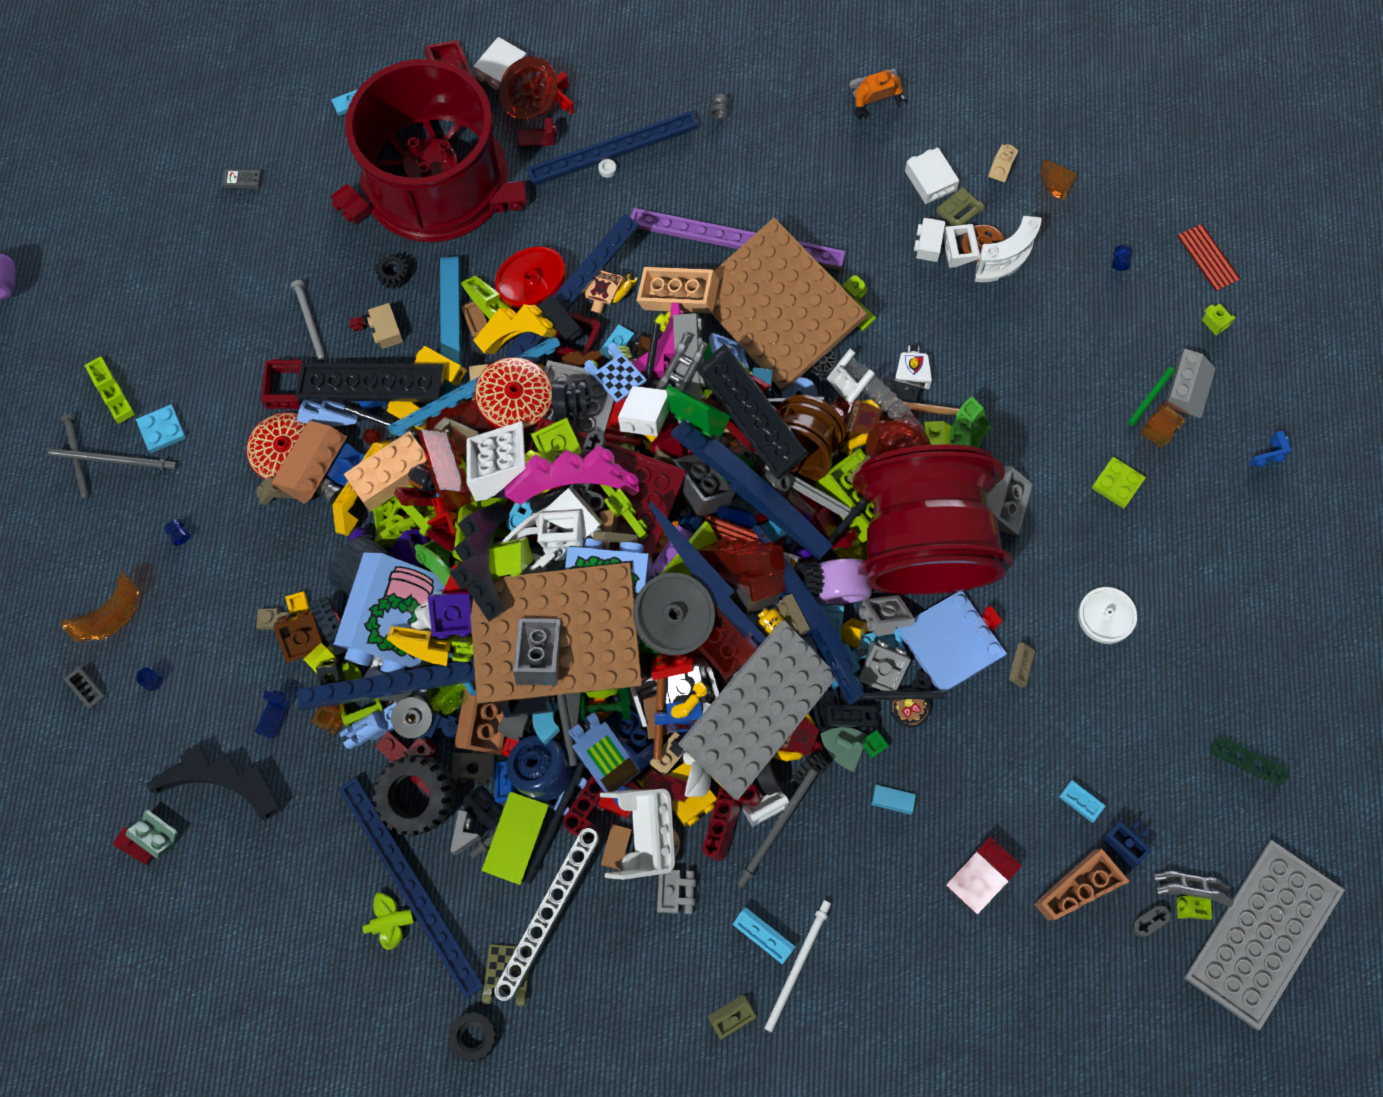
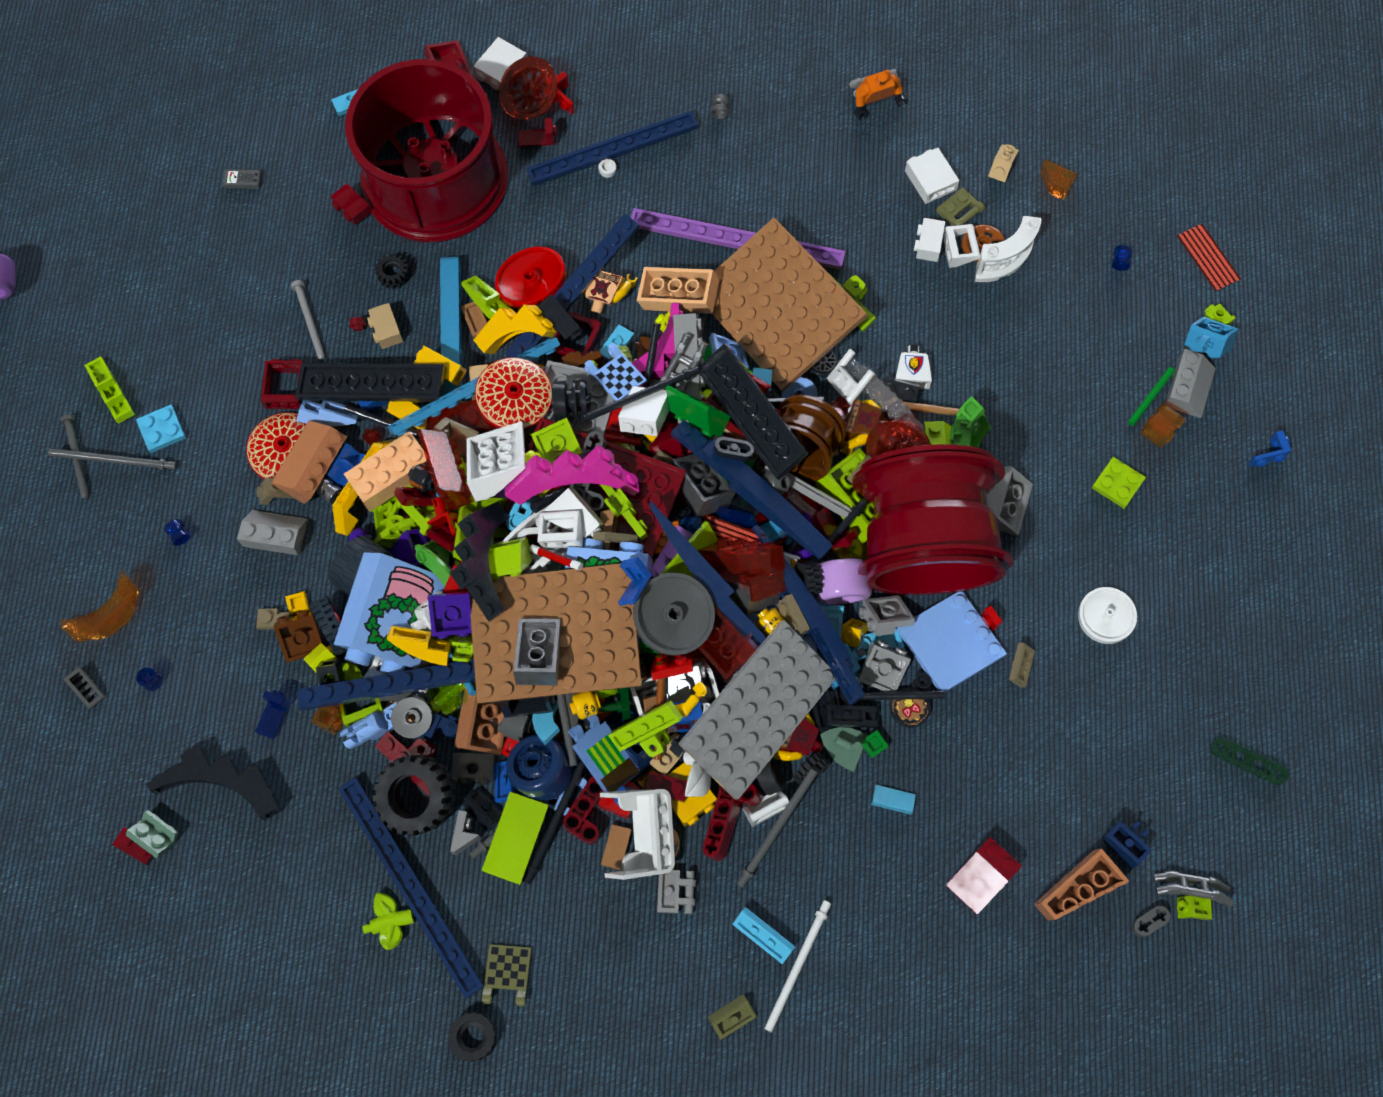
(272, 532): none -> light grey slope
(508, 197): dark red slope -> none
(538, 920): white beam -> none
(556, 557): none -> red bar
(585, 704): none -> yellow head
(639, 575): none -> blue bracket
(647, 730): none -> lime plate
(685, 375): none -> black bar
(733, 448): none -> black plate
(1082, 801): medium azure plate -> none
(1211, 337): none -> dark azure hinge
(1264, 935): light grey plate -> none

